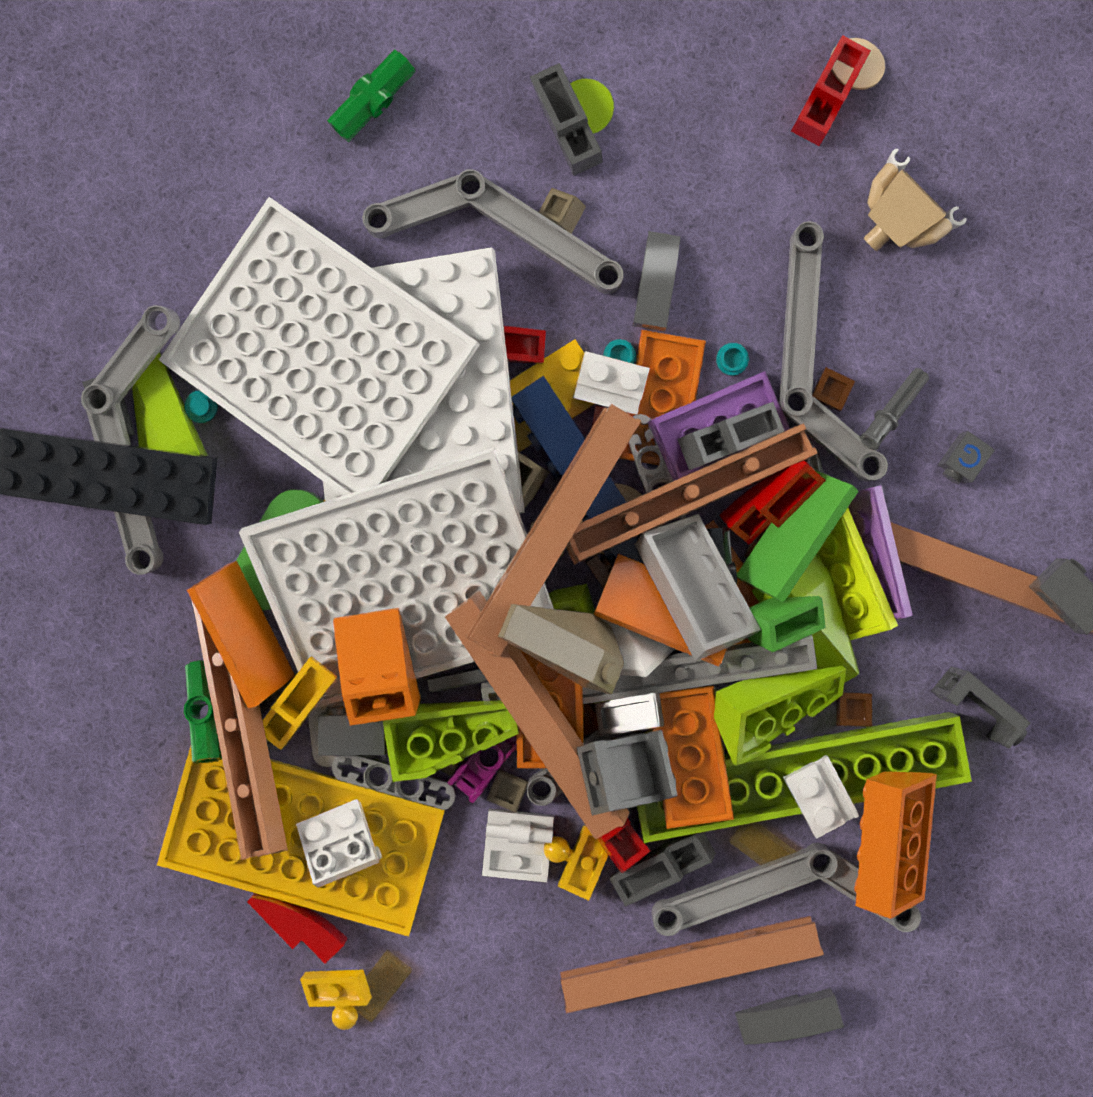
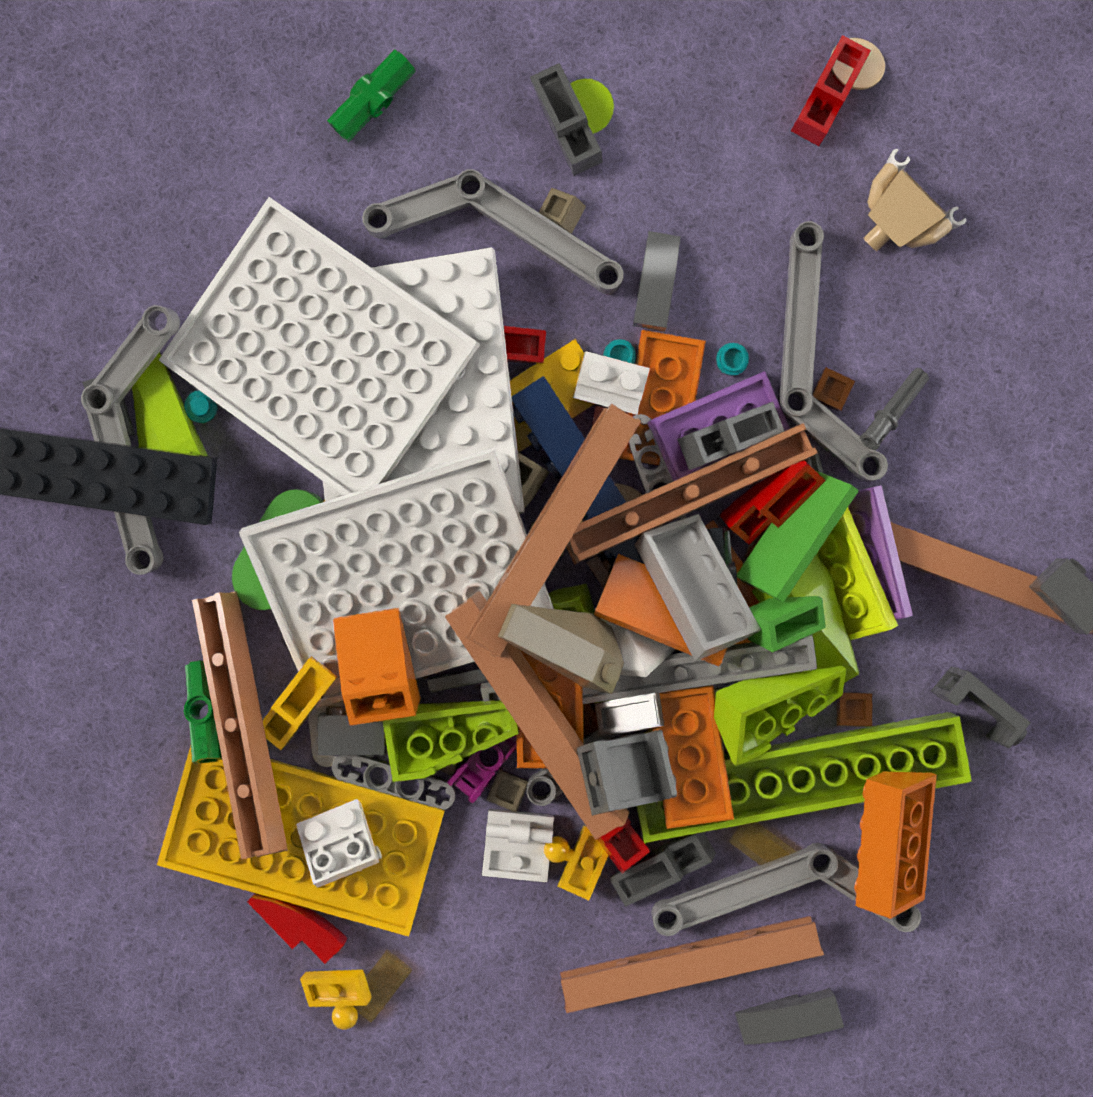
(241, 634): orange tile -> none
(821, 796): white plate -> none
(965, 458): dark grey brick -> none

